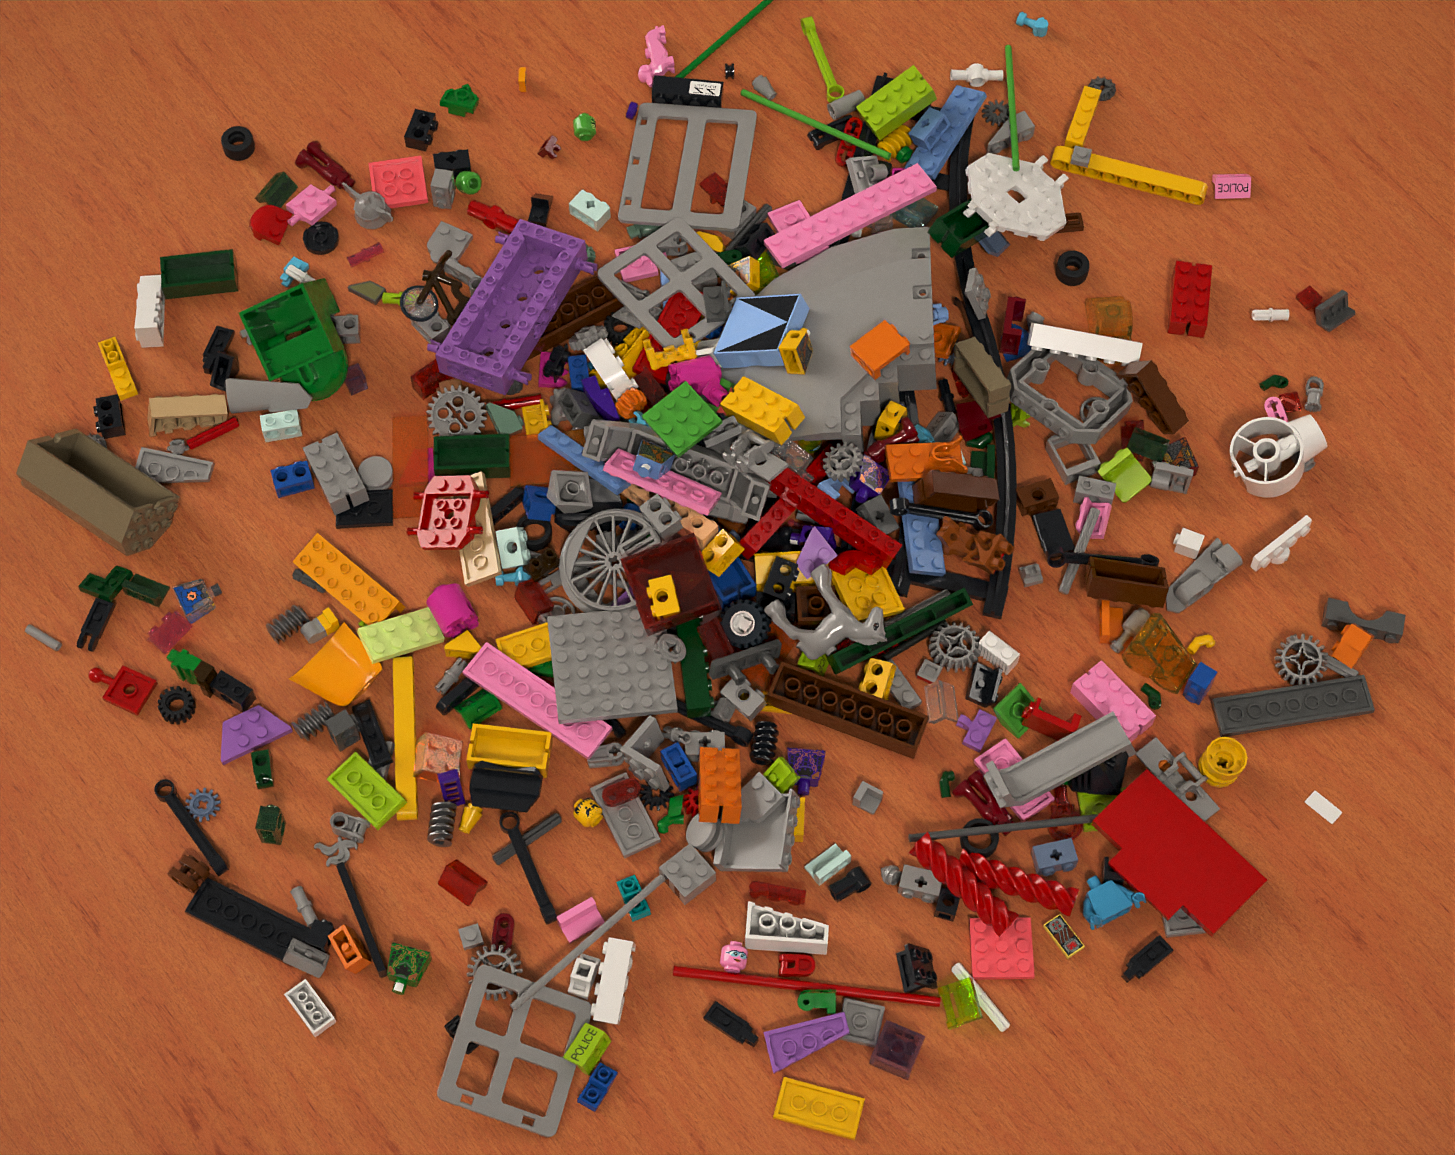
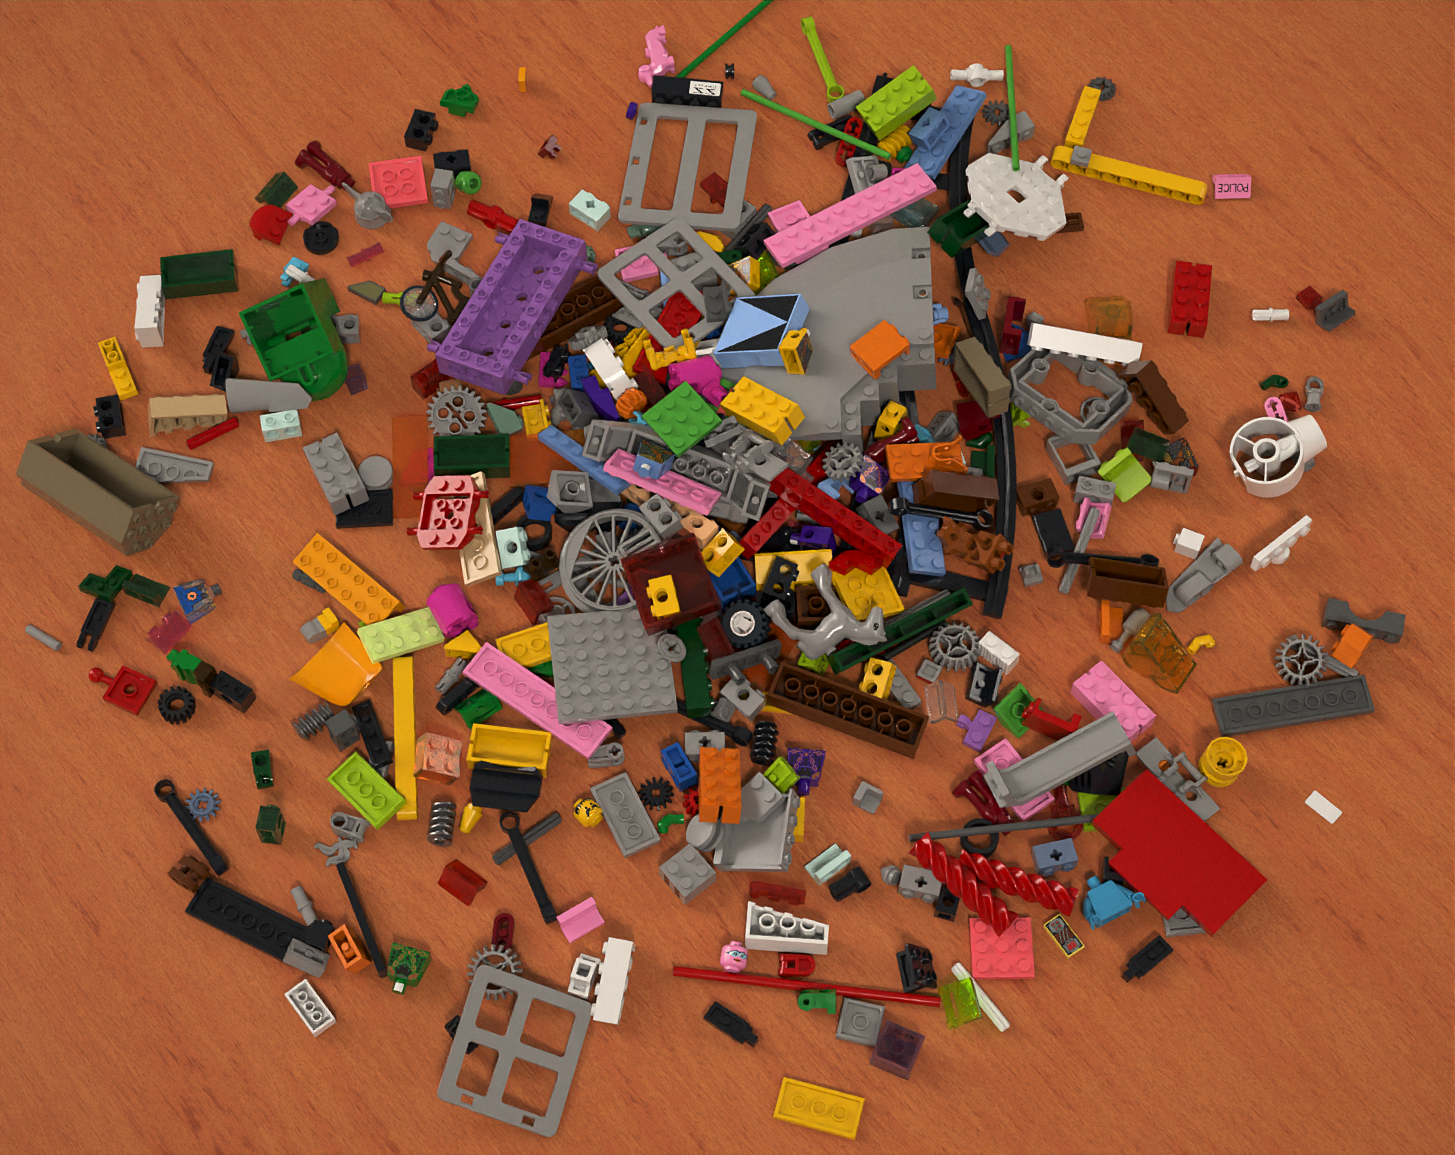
(177, 446): light grey plate -> none
(241, 151): black tyre -> none
(249, 732): medium lavender wing -> none
(287, 623): flat silver piece -> none
(293, 483): blue brick -> none
(447, 777): dark purple slope -> none
(471, 936): light grey plate -> none
(584, 127): bright green head -> none
(587, 942): light grey piece -> none
(587, 1048): lime panel -> none
(597, 1087): blue slope -> none
(620, 791): clear red plate -> none
(628, 889): teal slope -> none
(640, 748): light grey bracket -> none
(675, 806): green sticker -> none
(677, 735): light grey pin -> none
(800, 1040): medium lavender wing -> none
(814, 553): medium lavender wing -> none
(944, 783): dark green arm -> none
(946, 396): black axle -> none
(1038, 26): medium azure leg -> none
(1075, 259): black tyre -> none
(1153, 696): dark green arm -> none
(1199, 683): blue brick -> none

